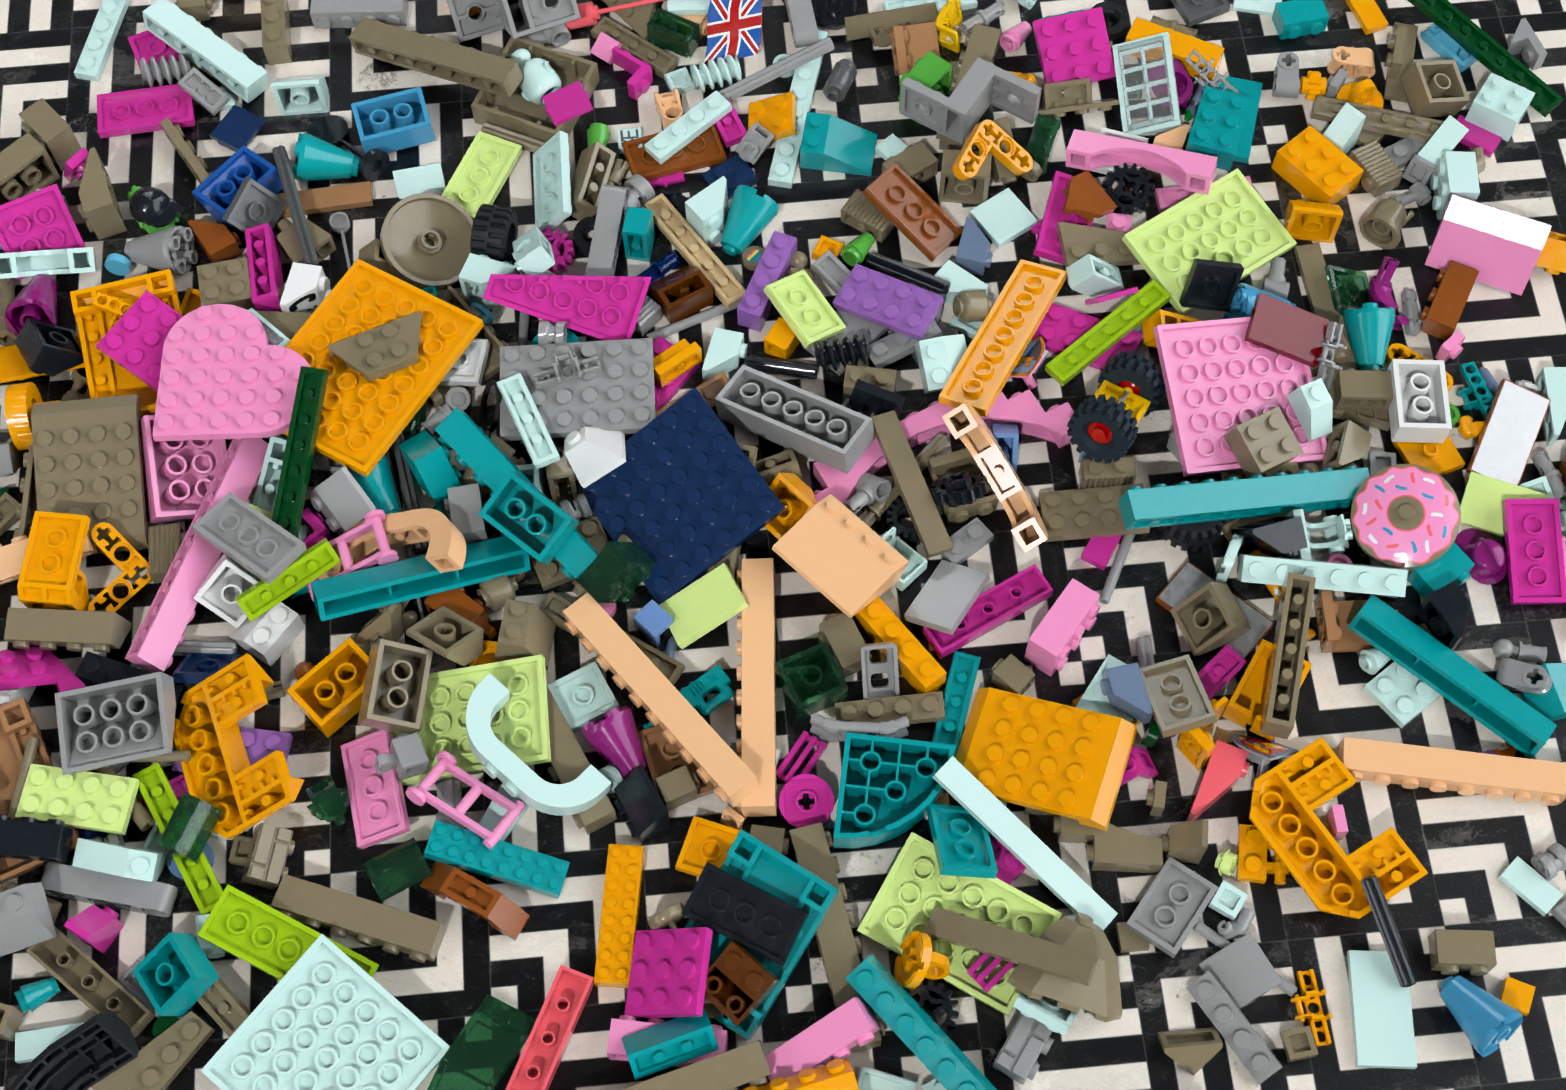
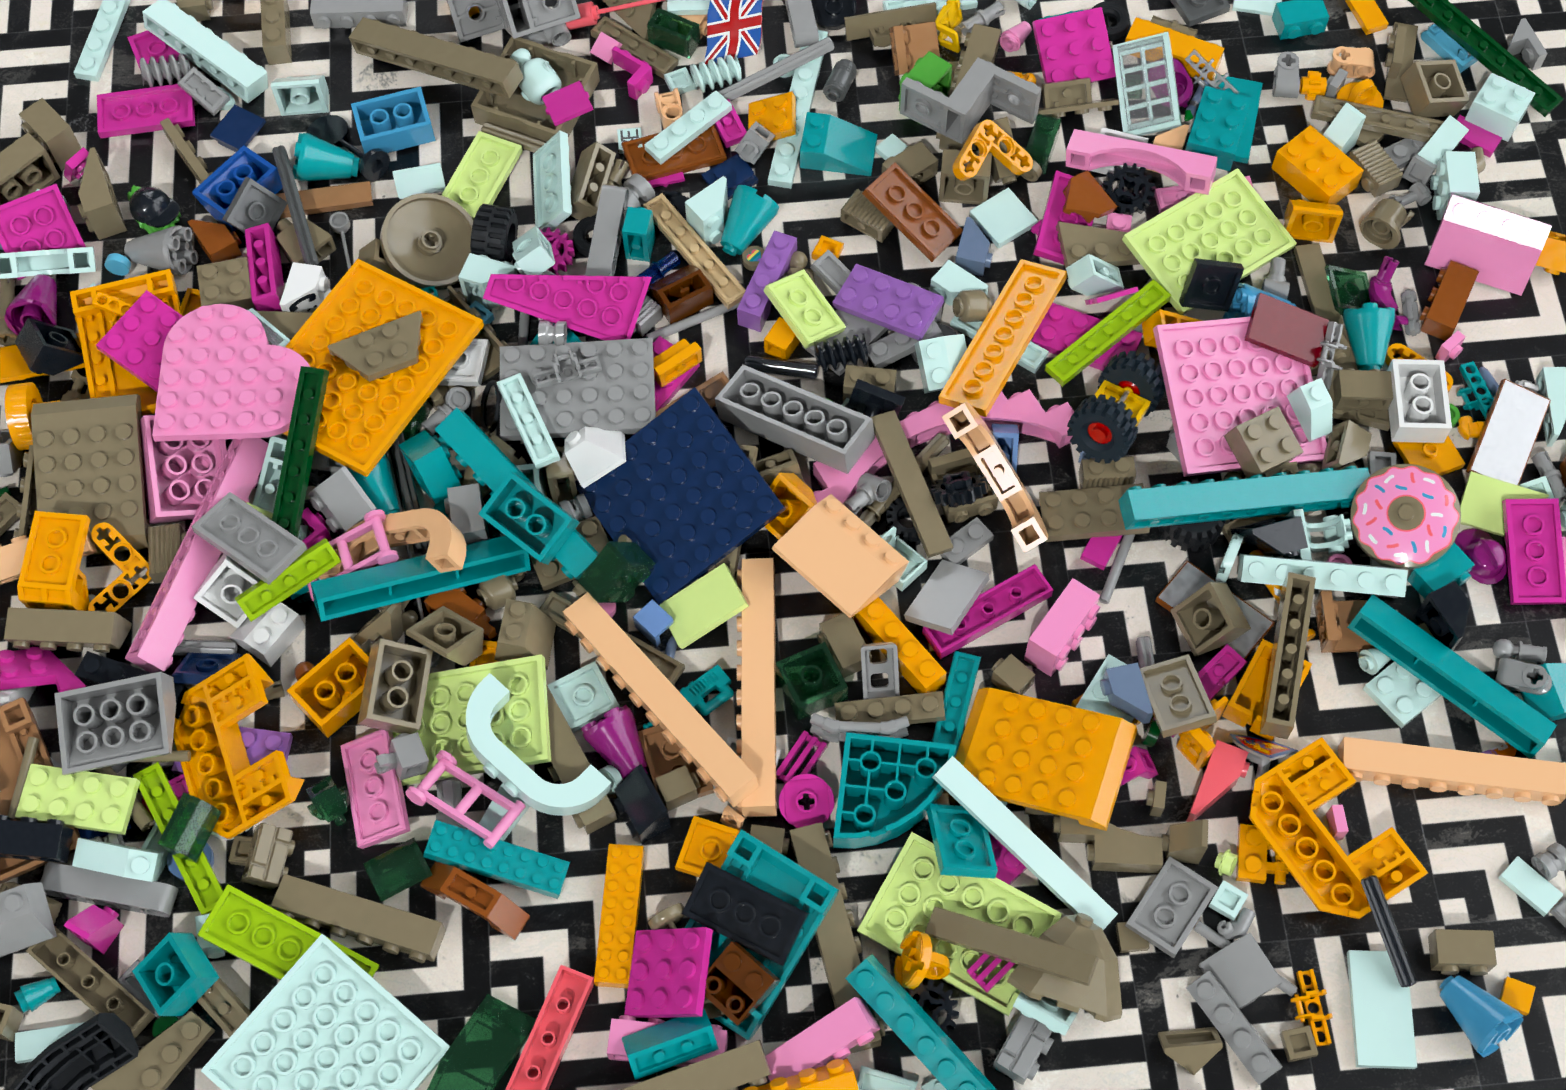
(599, 133): bright green cone -> none
(724, 352): light aqua slope -> none
(856, 250): bright green cone -> none
(908, 273): black axle -> none
(1029, 362): shield -> none

